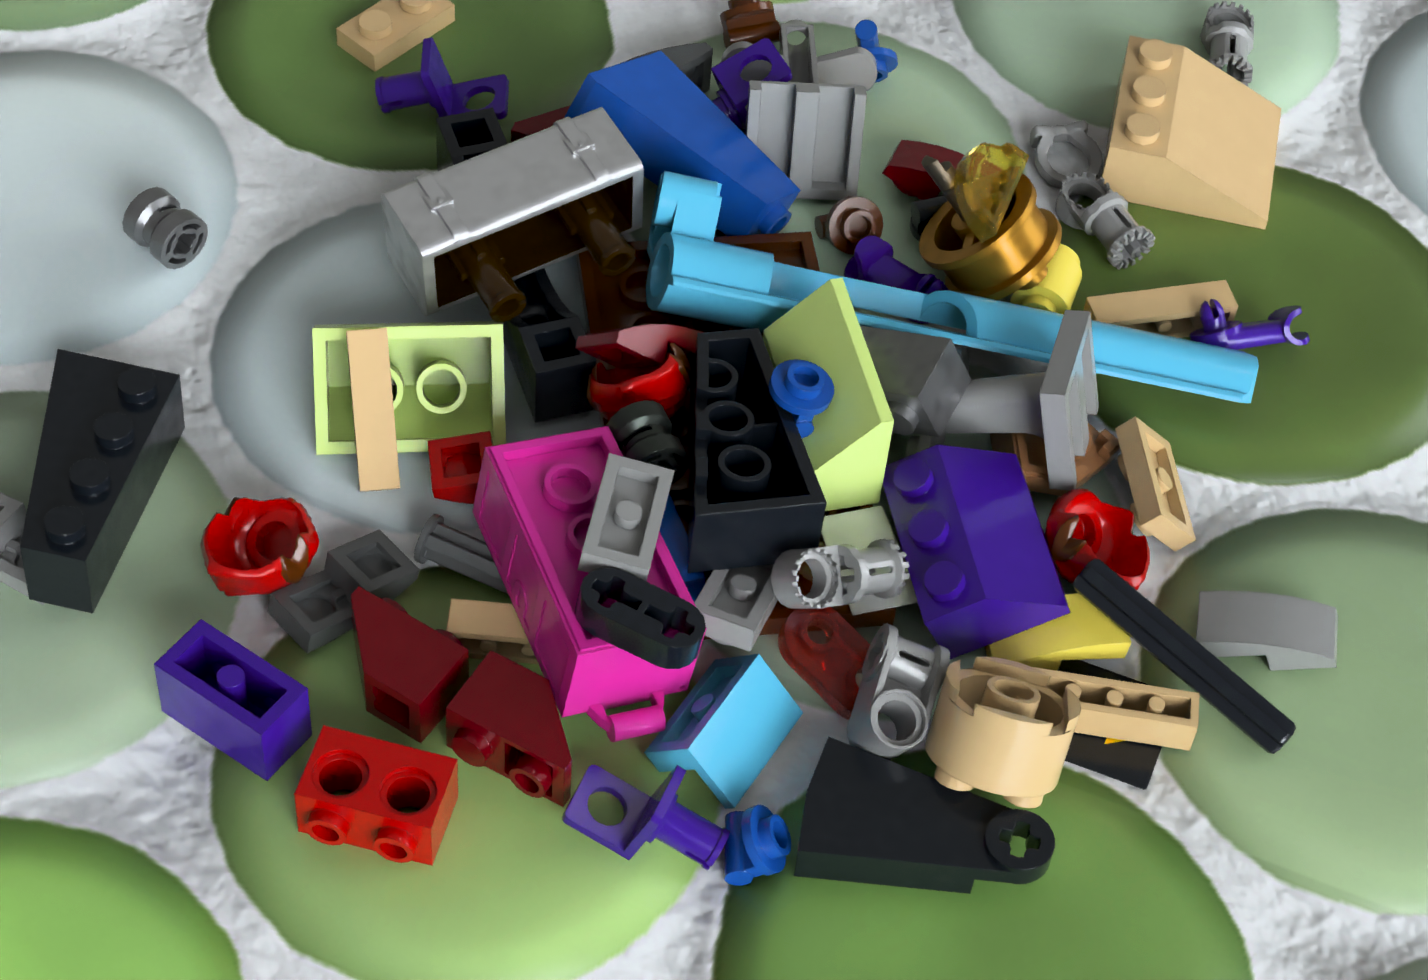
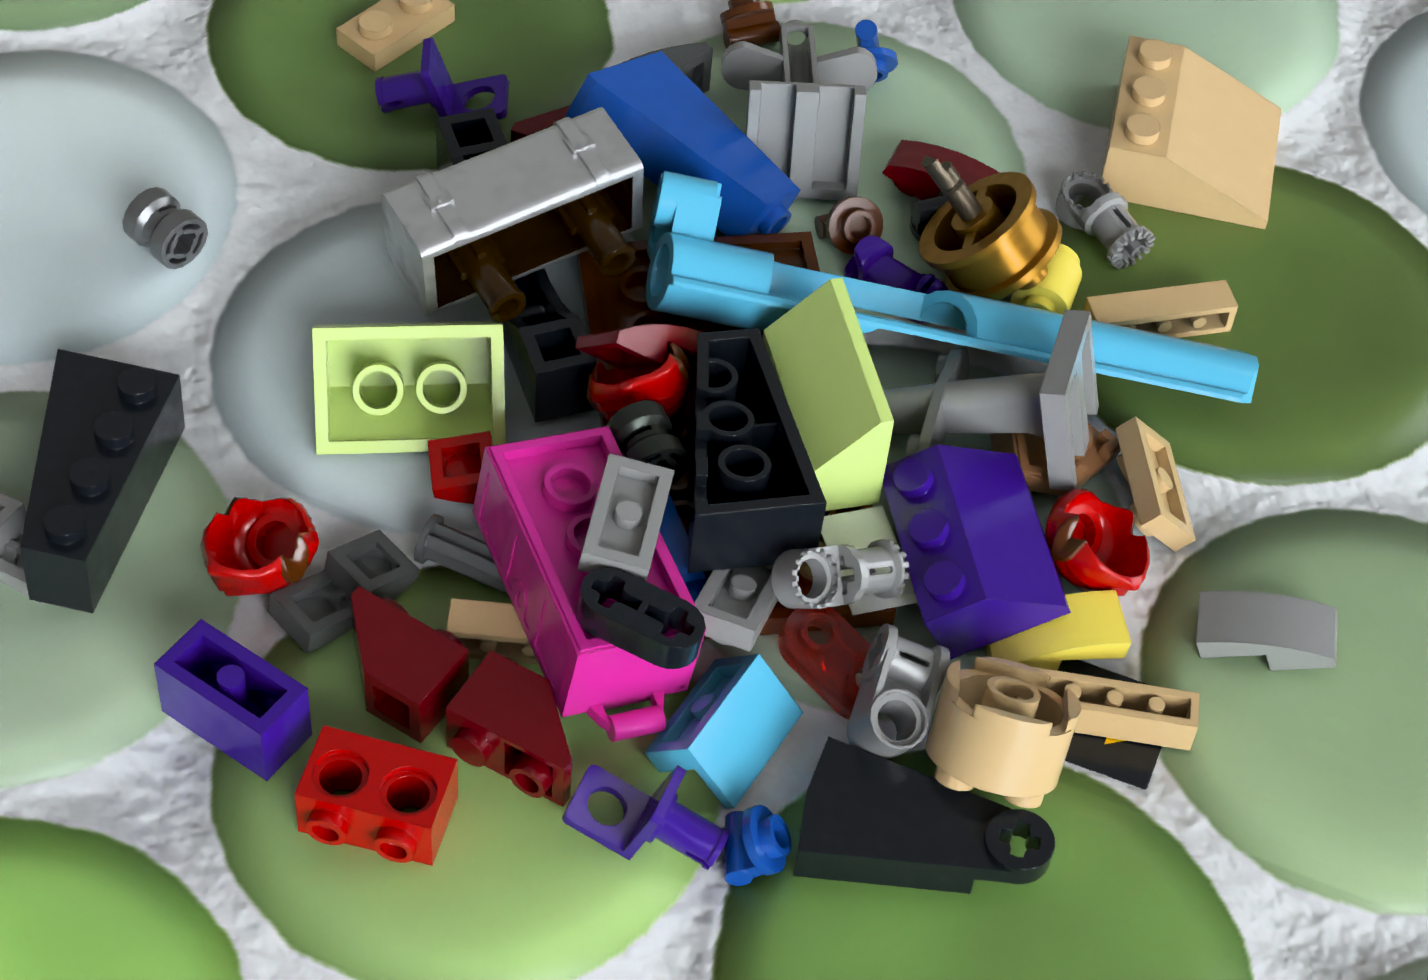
(373, 409): tan piece -> none
(733, 90): dark purple bracket -> none
(801, 390): blue plate -> none
(919, 378): flat silver slope -> none
(986, 185): clear yellow tile -> none
(1076, 133): light grey piece -> none
(1184, 656): black axle -> none
(1229, 39): light grey connector -> none
(1250, 334): dark purple piece -> none

